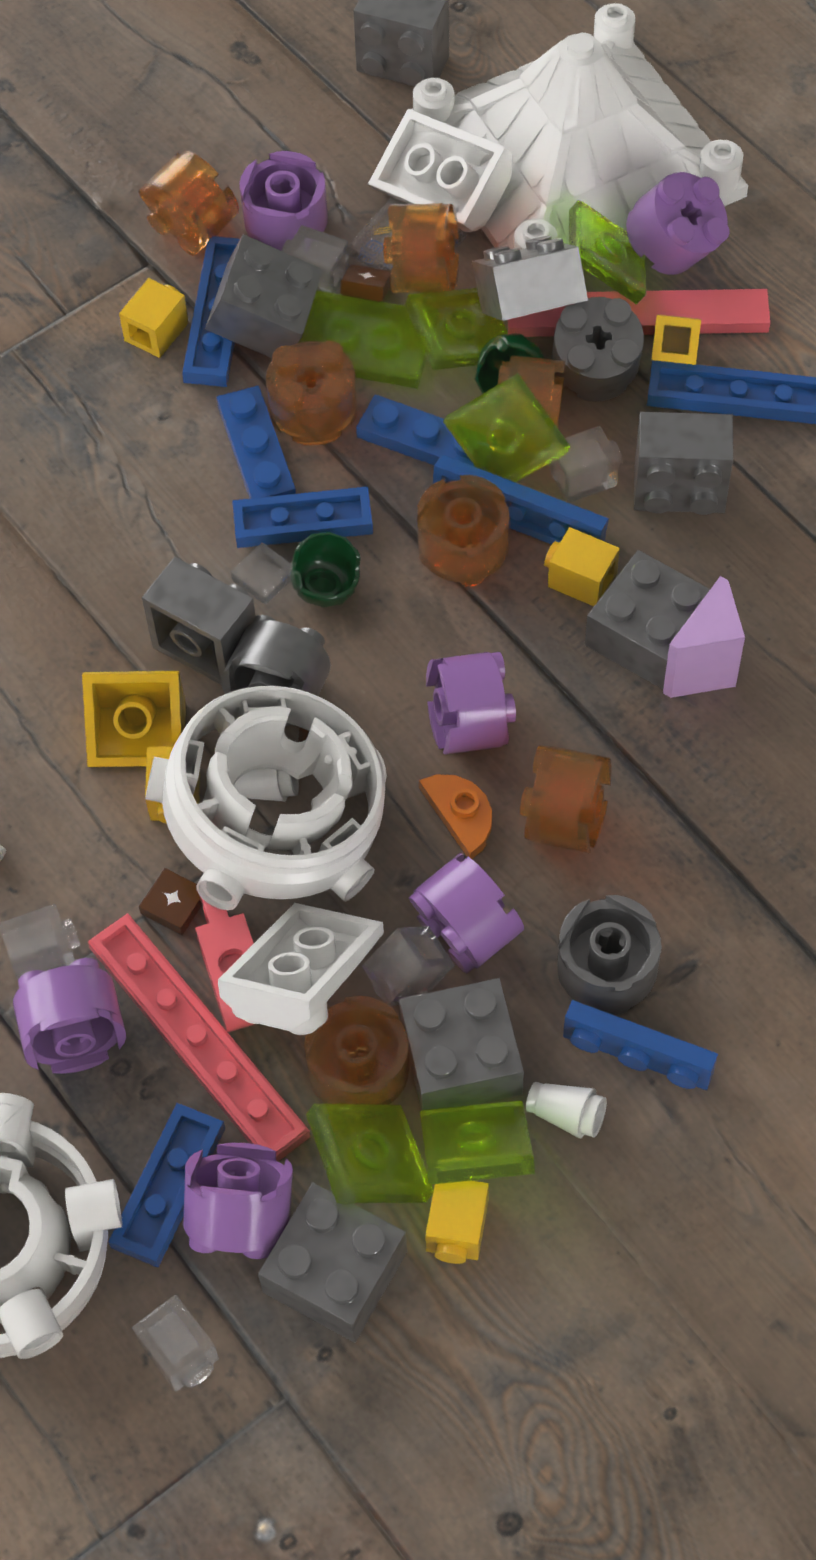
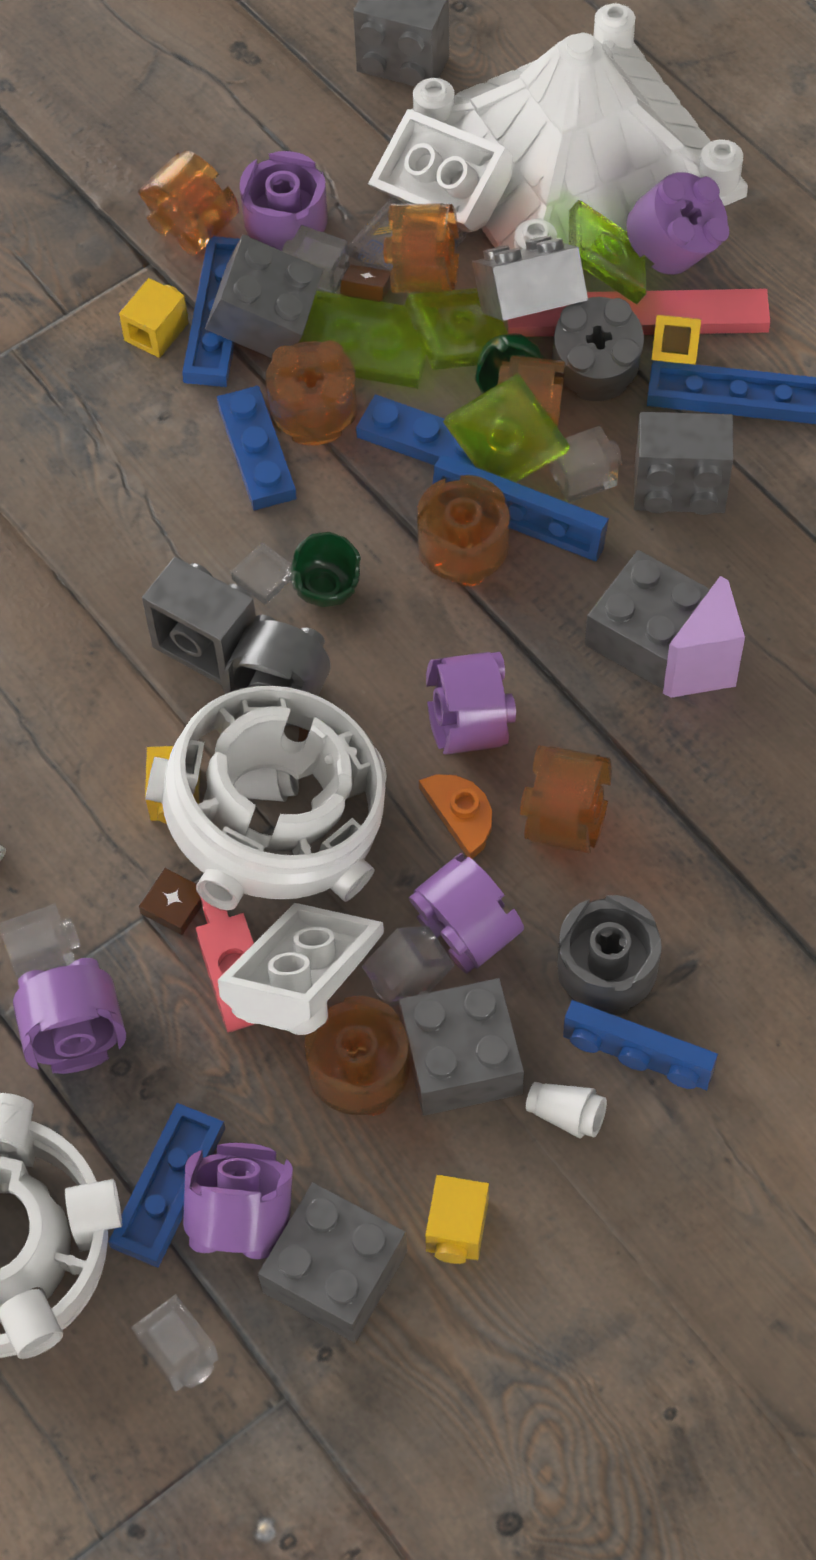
(131, 713): yellow slope -> none
(198, 1038): coral tile -> none
(299, 515): blue plate -> none
(369, 1153): clear neon green tile -> none
(476, 1142): clear neon green tile -> none
(581, 566): yellow brick -> none

